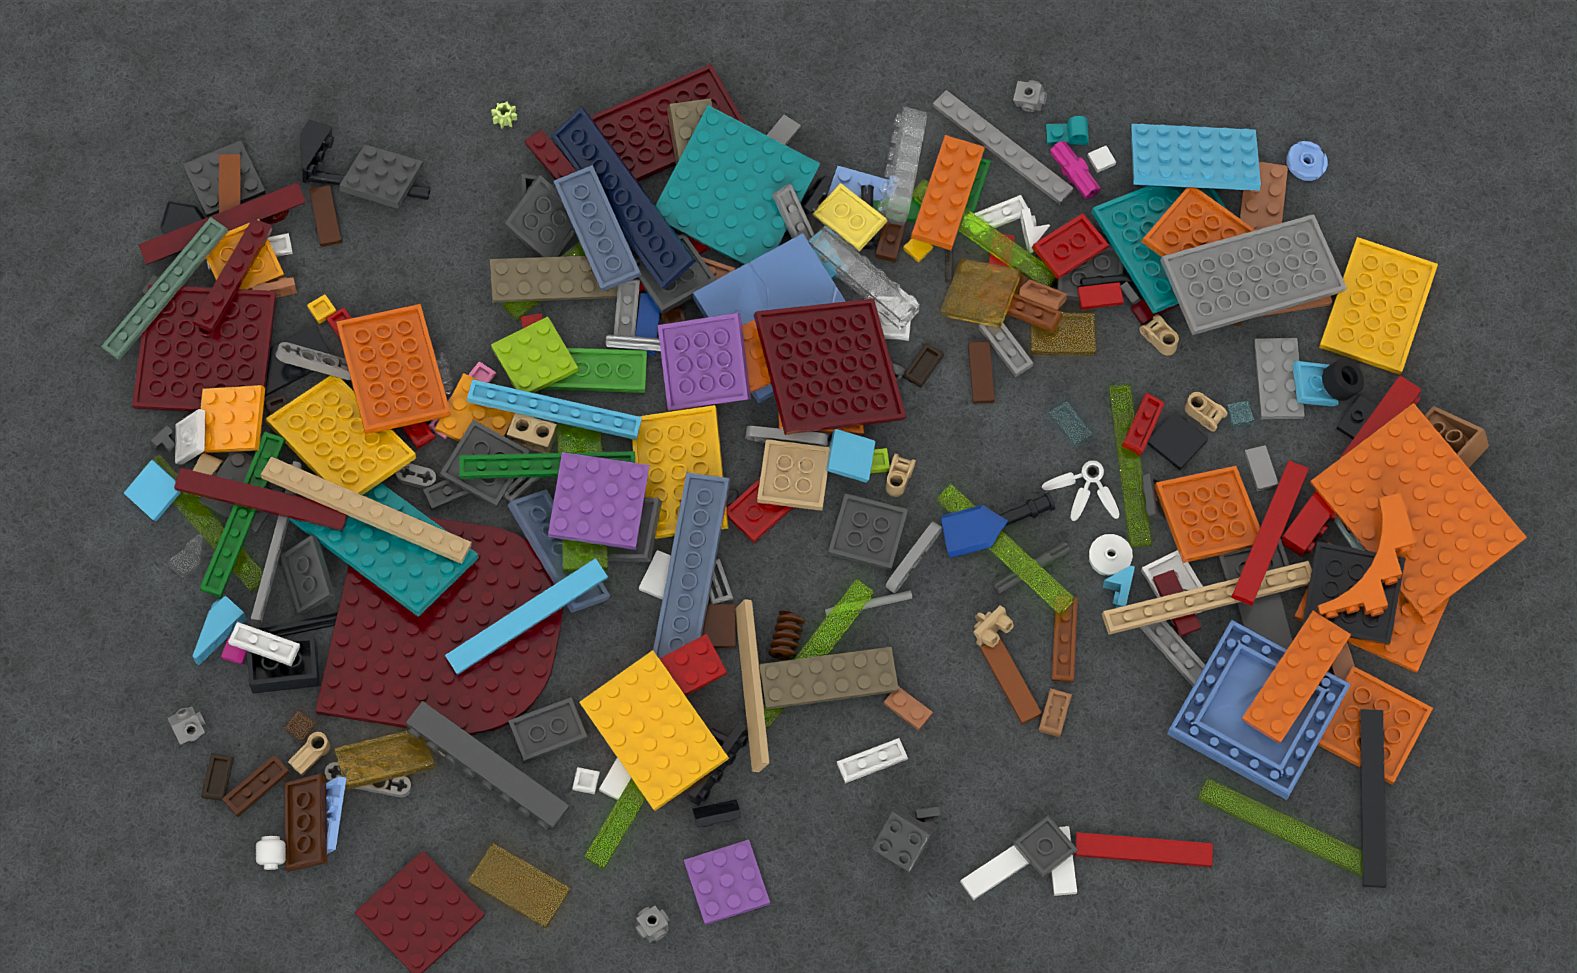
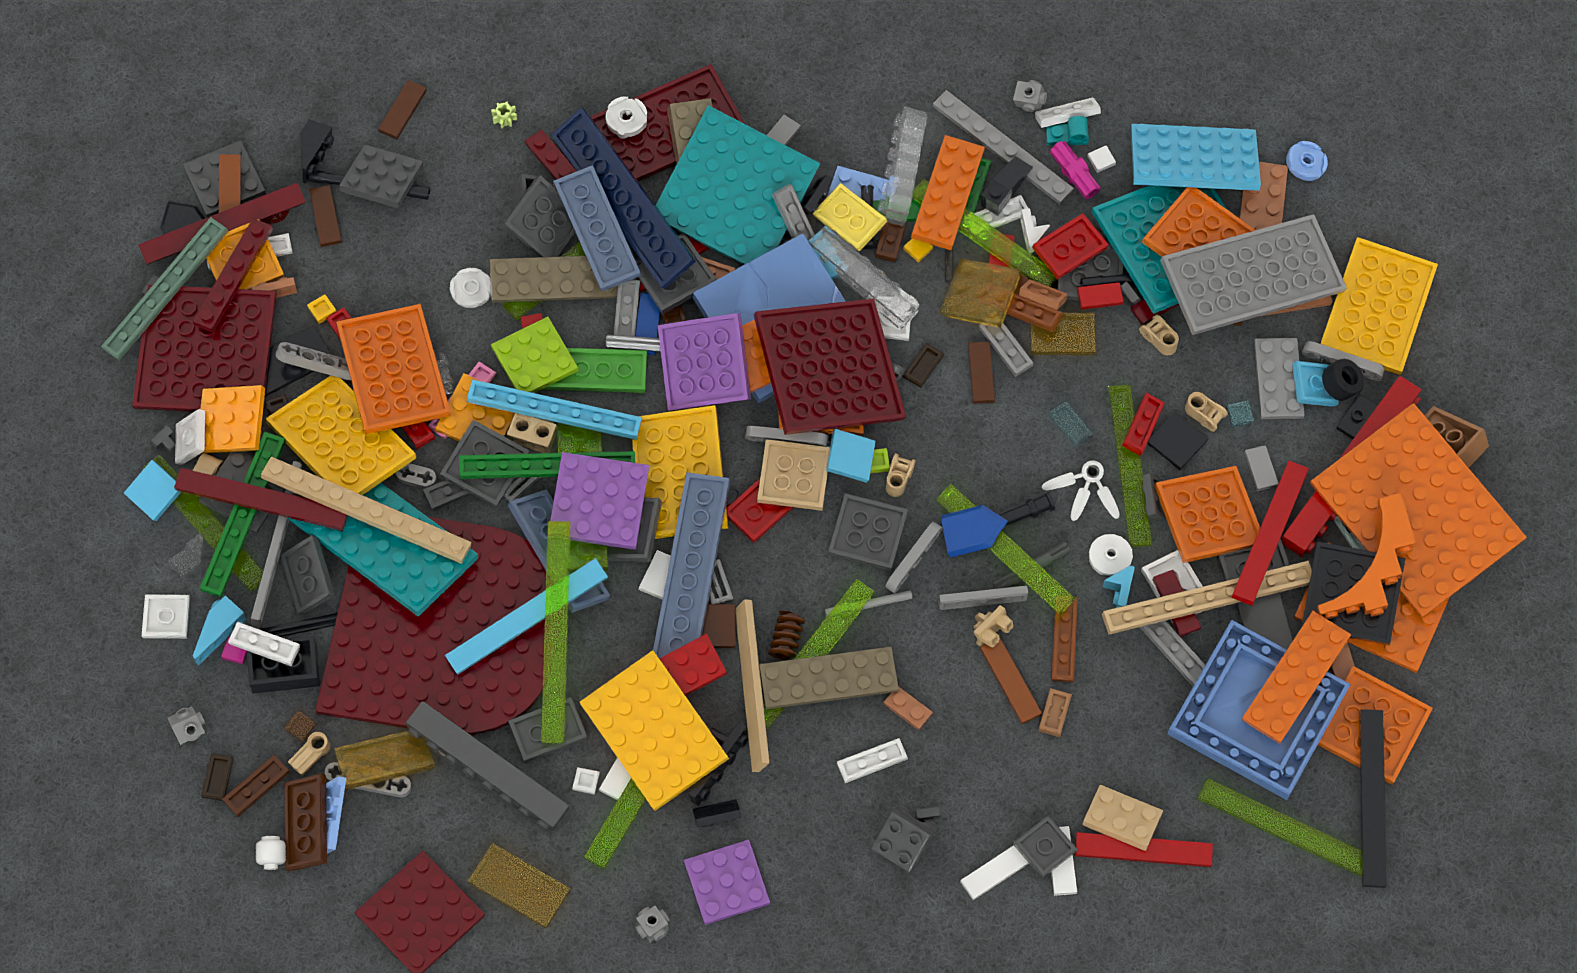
(165, 616): none -> white tile
(402, 109): none -> reddish brown tile
(475, 292): none -> white tile
(556, 632): none -> clear neon green plate
(630, 127): none -> white plate
(983, 597): none -> light grey tile
(1004, 185): none -> black slope
(1064, 112): none -> white tile
(1122, 817): none -> tan plate
(1330, 355): none -> light grey beam

